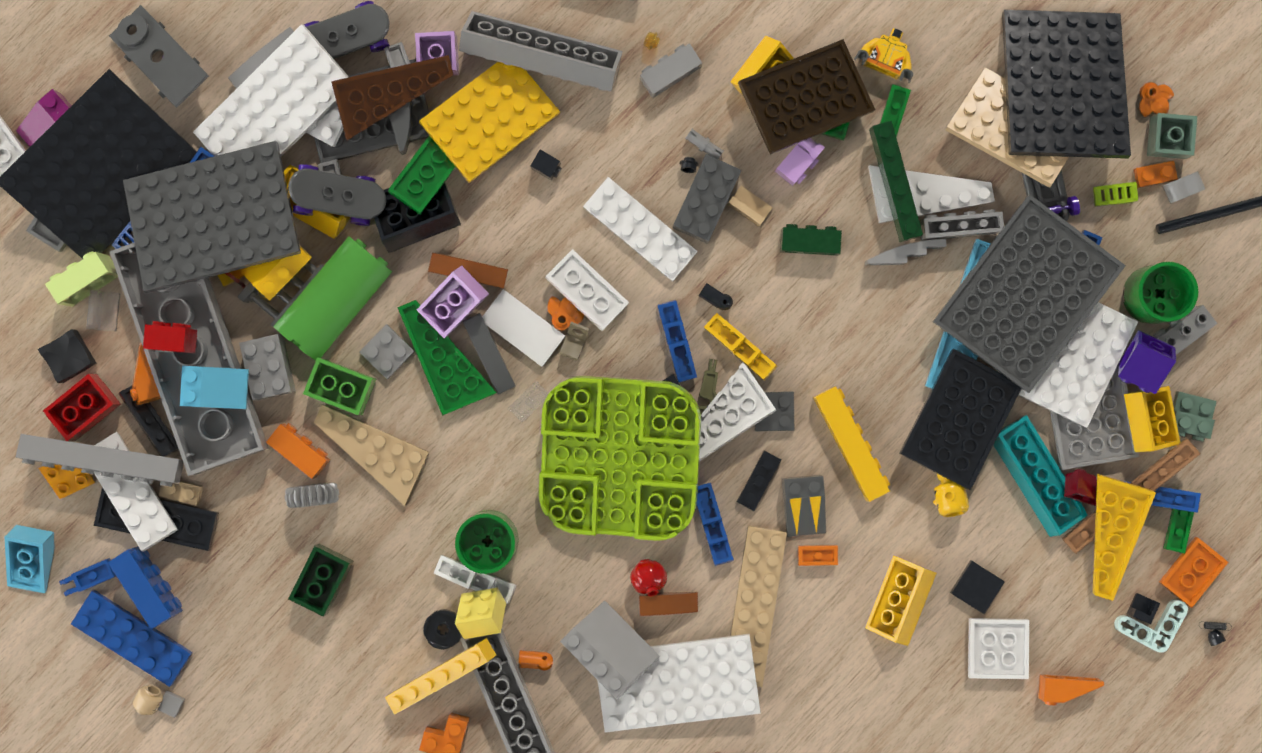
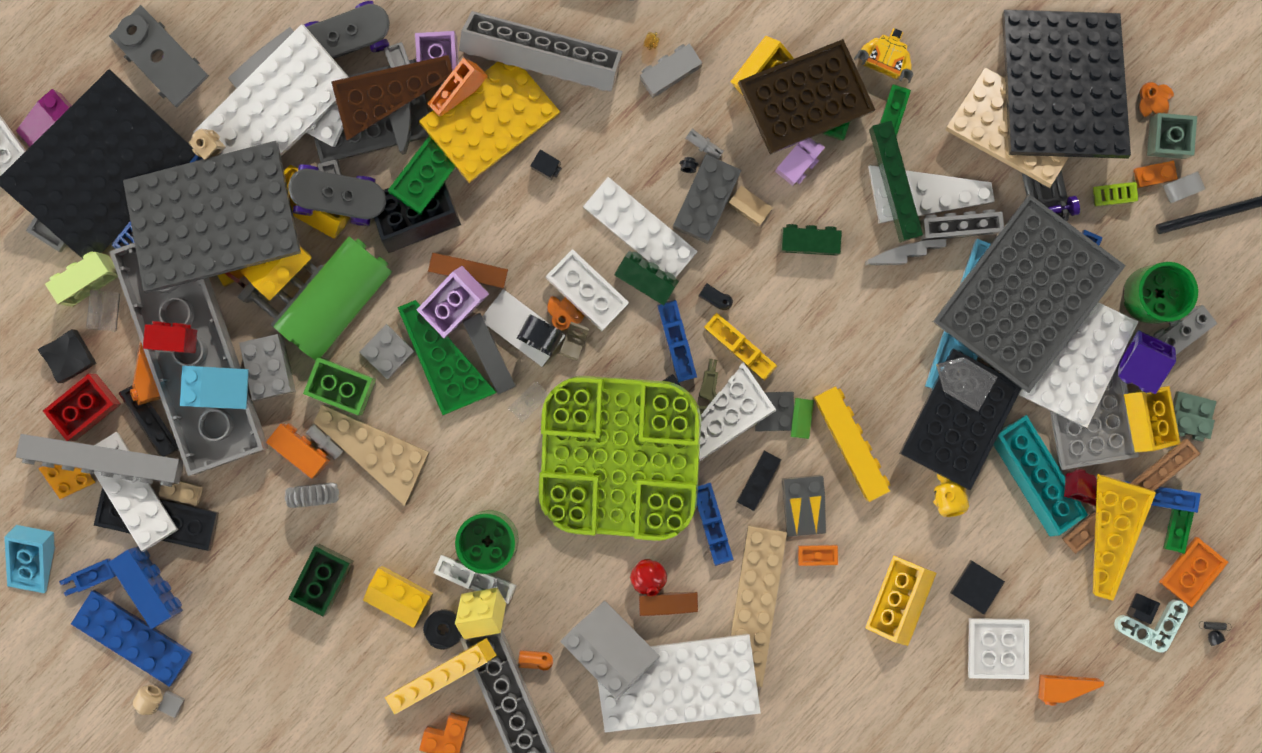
(206, 143): none -> tan brick
(324, 441): none -> light grey pin
(397, 596): none -> yellow slope
(458, 86): none -> orange slope
(540, 335): none -> black brick
(646, 277): none -> dark green brick
(802, 418): none -> bright green tile
(965, 381): none -> clear tile

